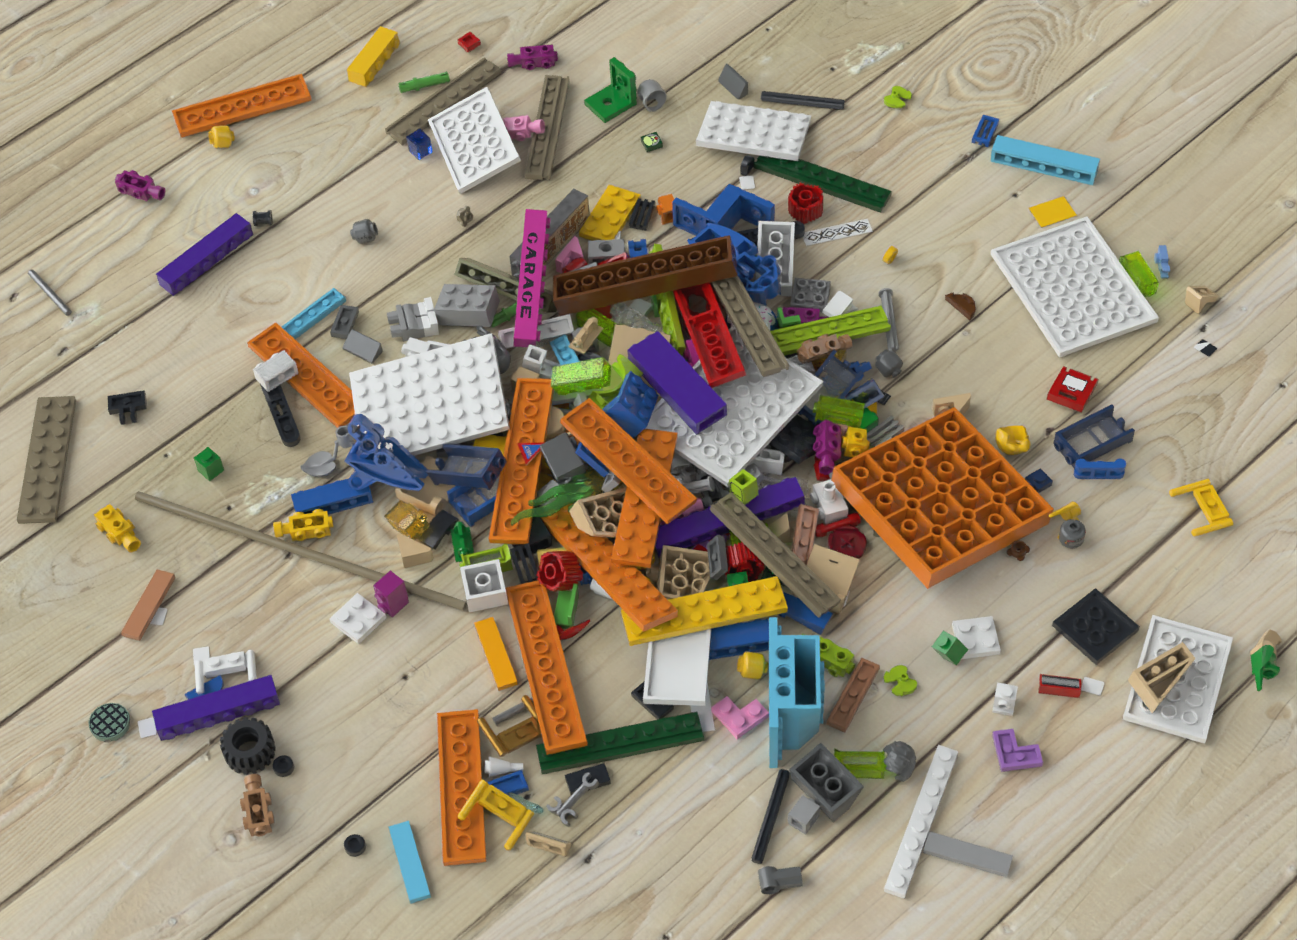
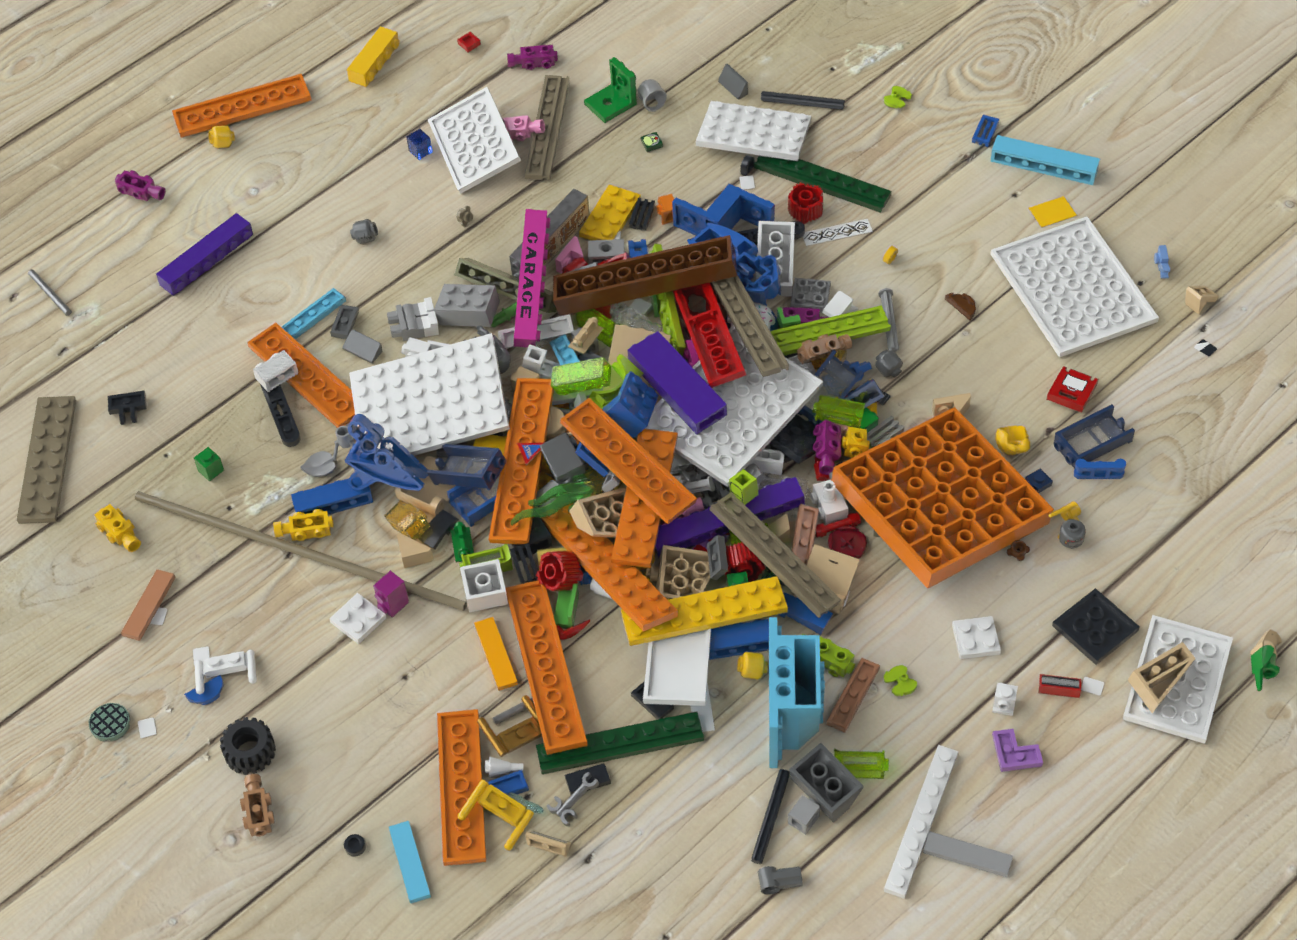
(215, 708): dark purple brick -> none
(262, 218): black bush -> none
(283, 766): black tile -> none
(418, 83): bright green pin -> none
(449, 95): dark tan plate -> none
(738, 720): bright pink plate -> none
(900, 759): dark grey hair -> none
(949, 648): green brick -> none
(1140, 273): clear neon green window -> none
(1209, 503): yellow plate -> none

